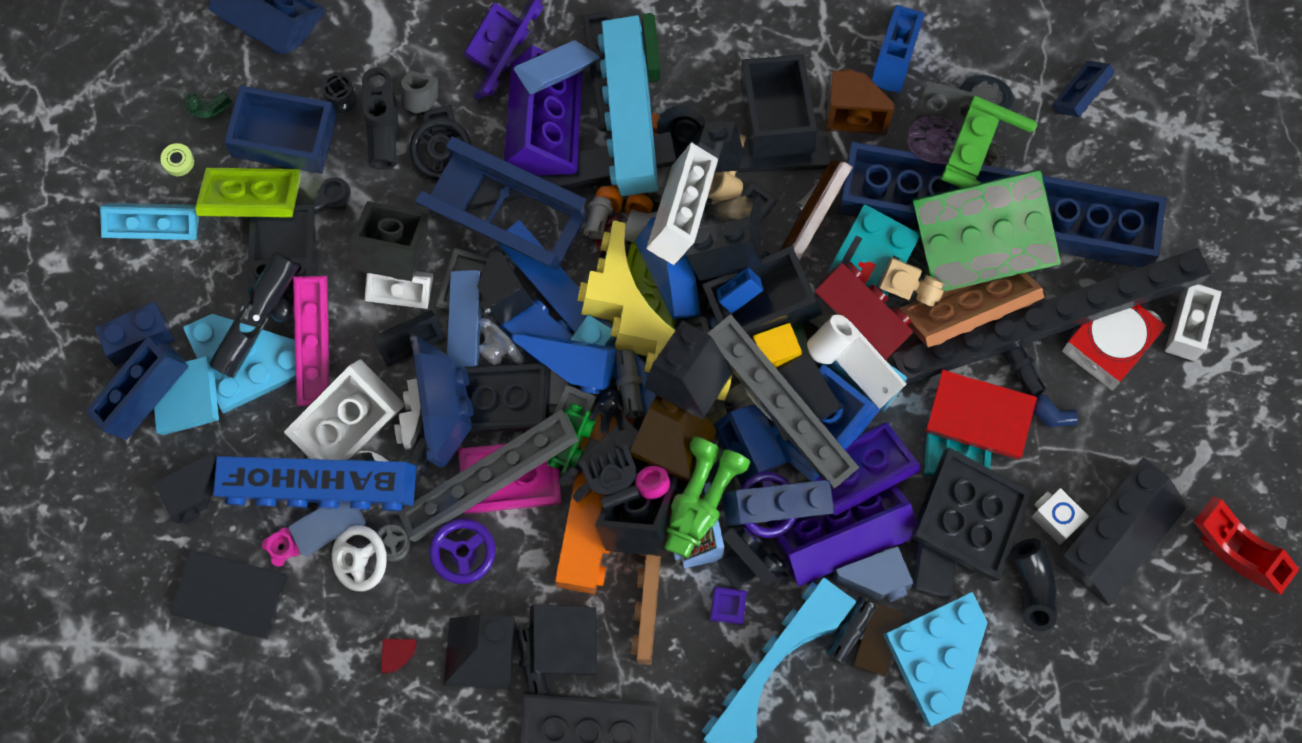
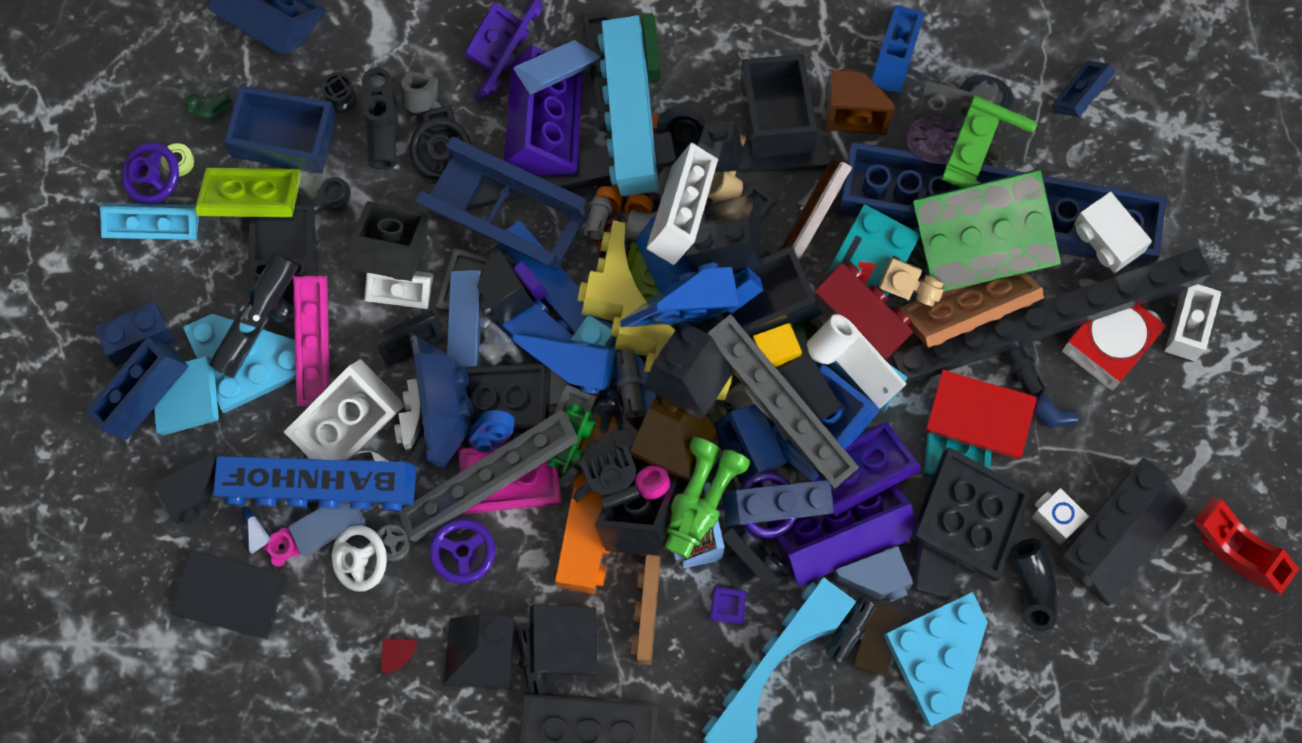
(135, 170): none -> dark purple piece
(253, 533): none -> slope
(491, 431): none -> blue plate
(530, 281): none -> dark purple tile
(691, 299): none -> blue slope
(1112, 232): none -> white brick

